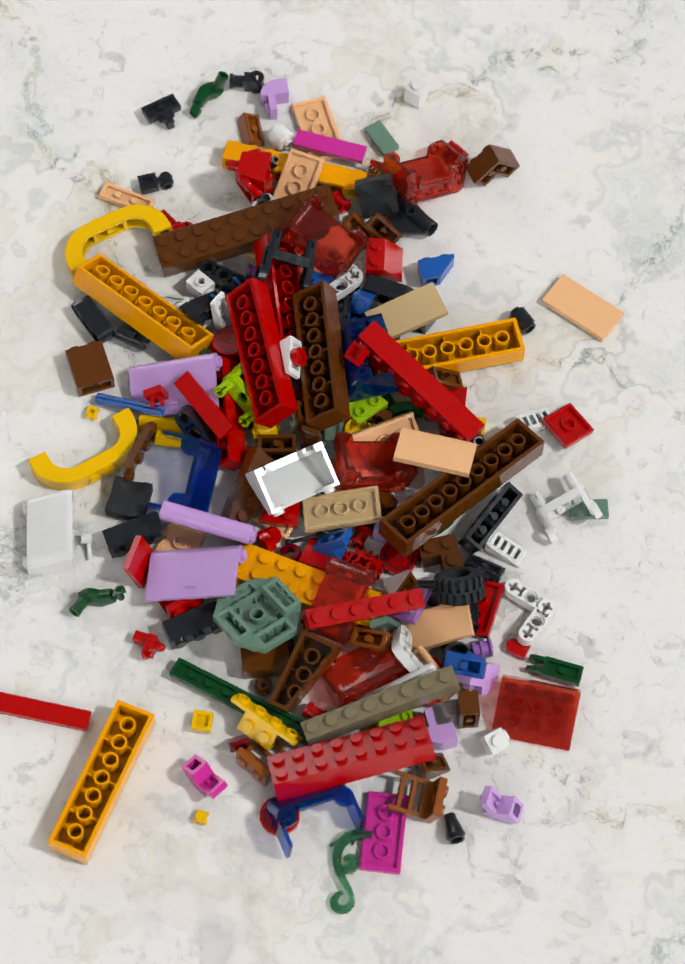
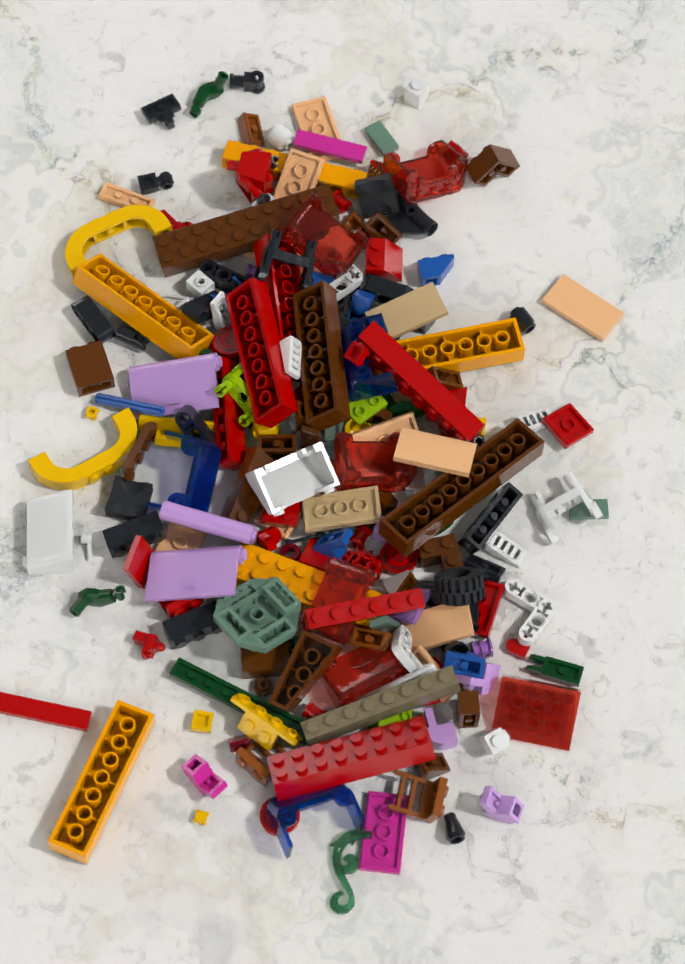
(155, 395): red tile -> none
(204, 405): red tile -> none
(274, 93): lavender brick -> none
(298, 357): red tile -> none

